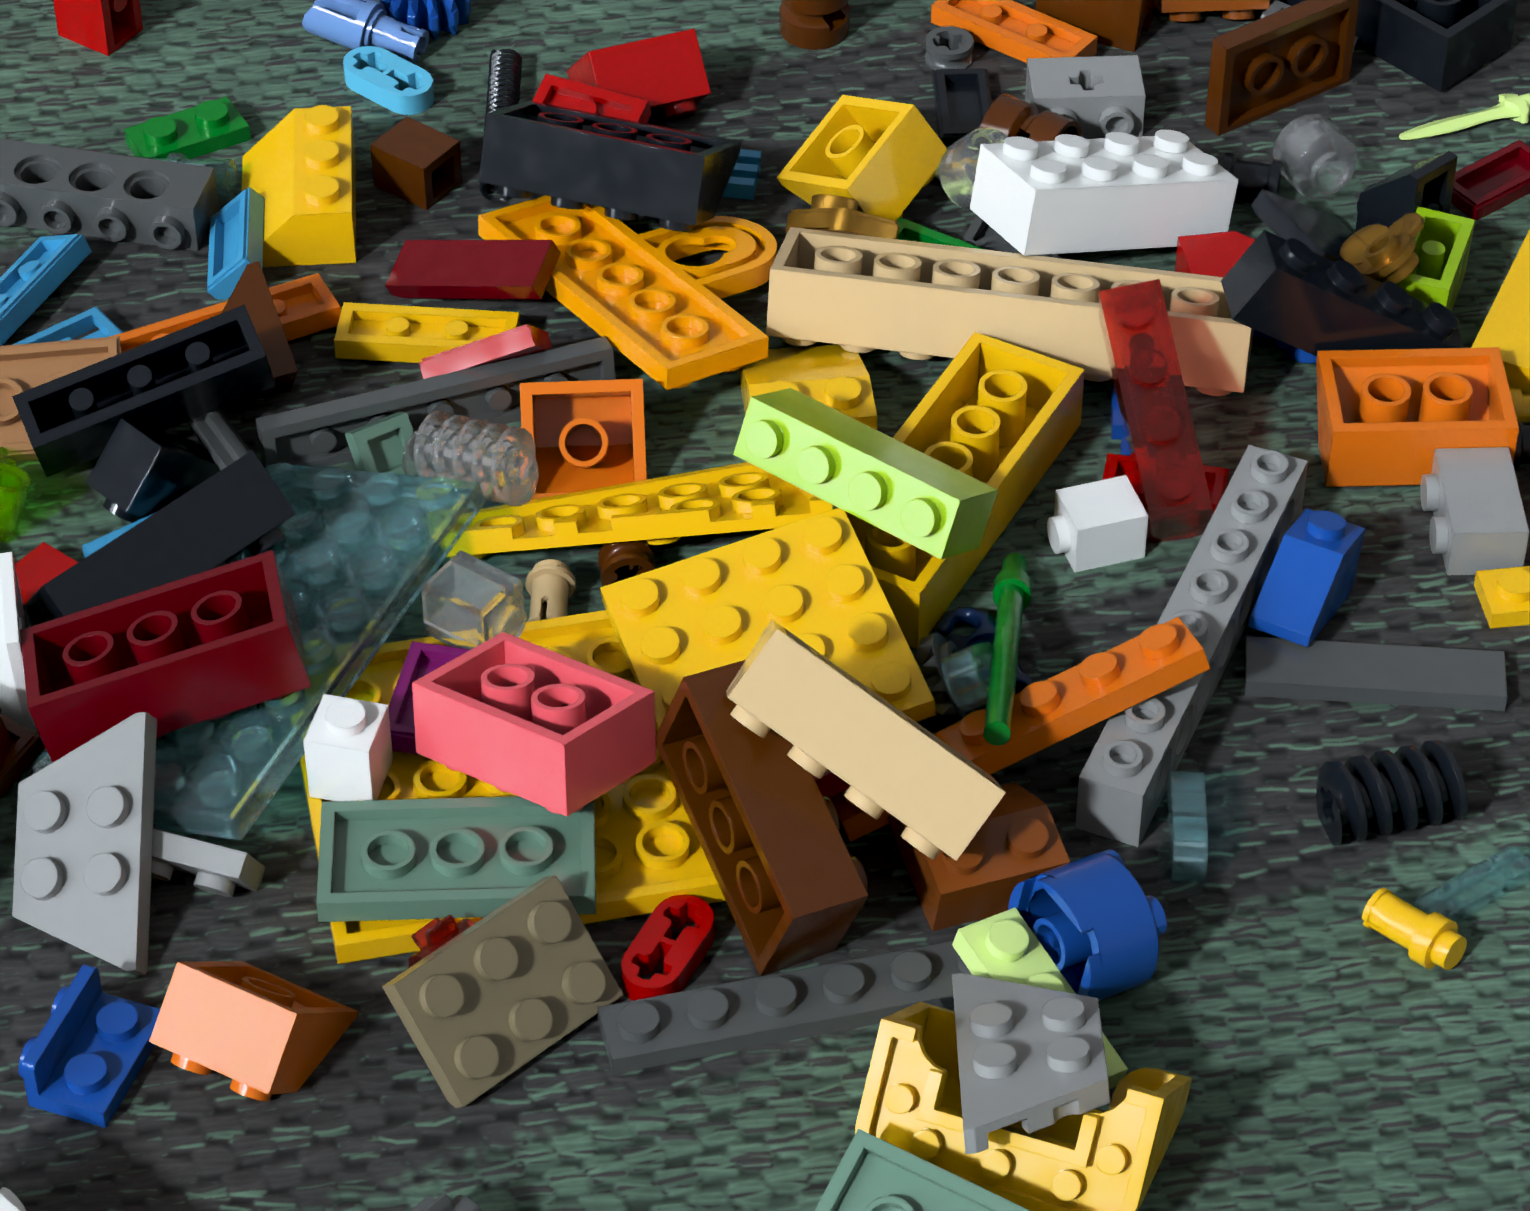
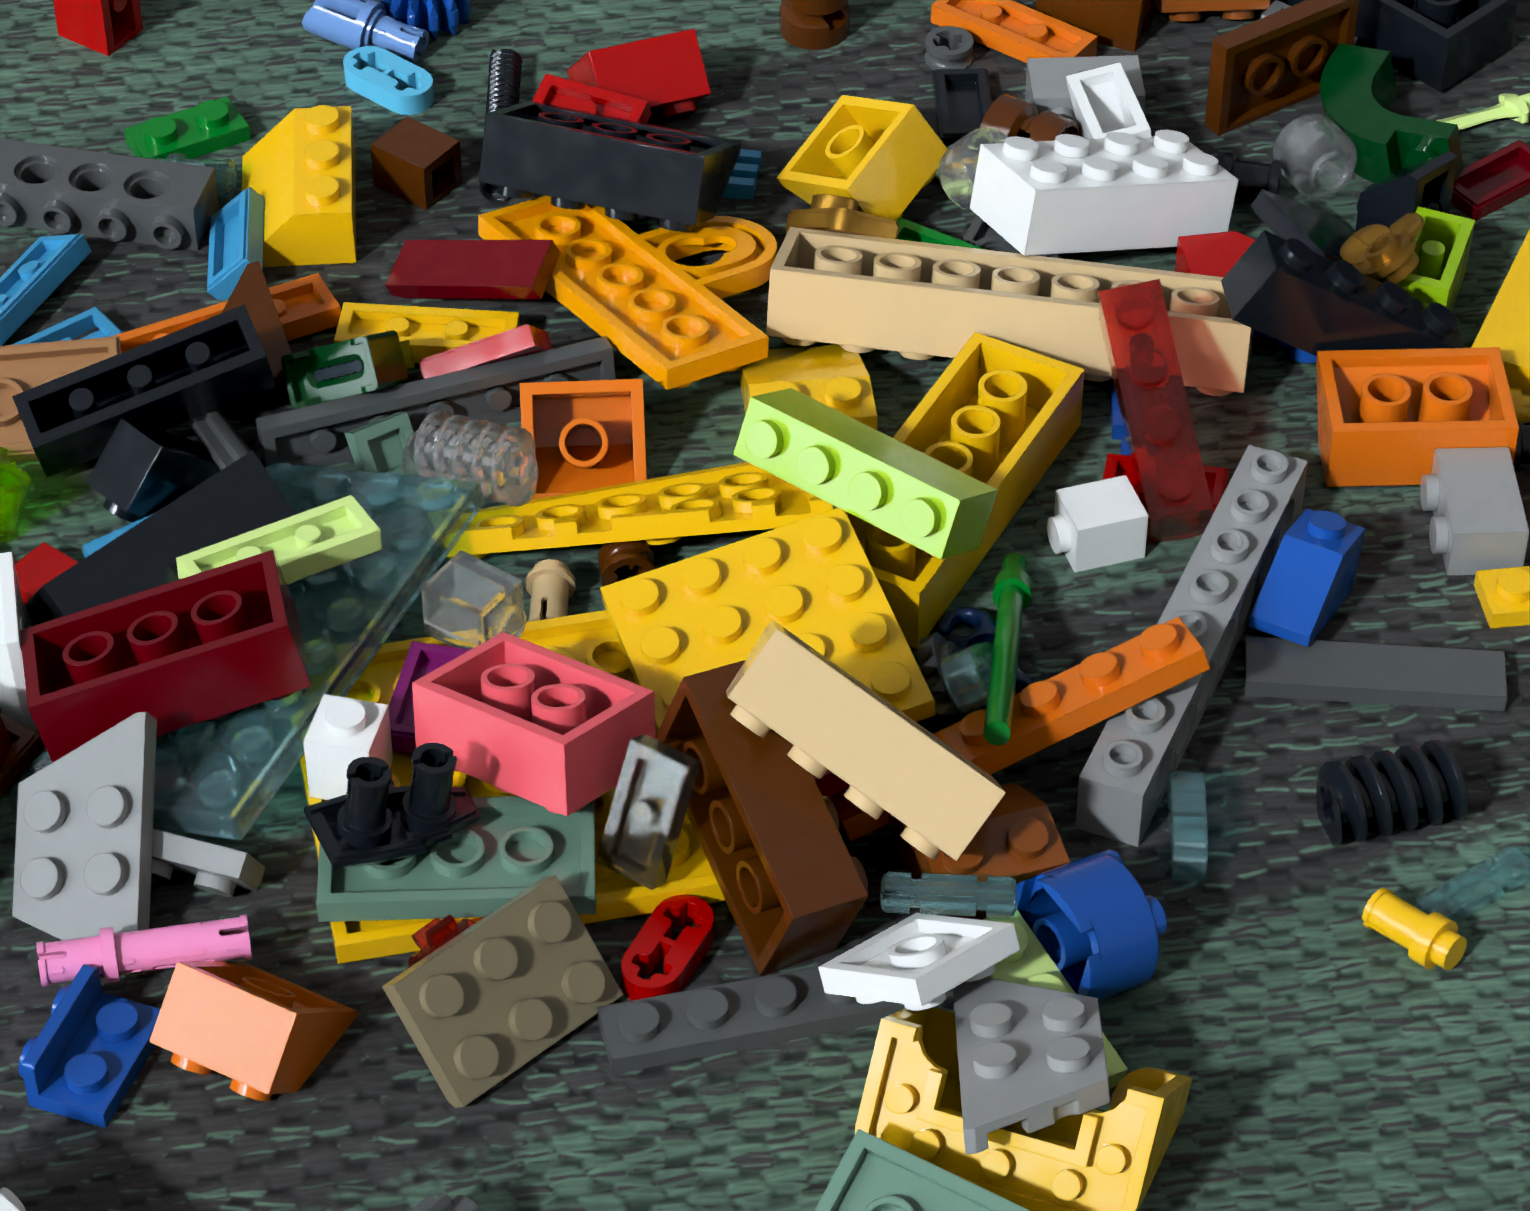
(144, 949): none -> bright pink pin
(301, 543): none -> yellowish green plate
(347, 368): none -> dark green piece
(391, 822): none -> black connector
(648, 811): none -> clear smoke plate
(919, 960): none -> white plate
(948, 894): none -> clear light blue axle
(1106, 103): none -> white slope
(1356, 95): none -> dark green arch

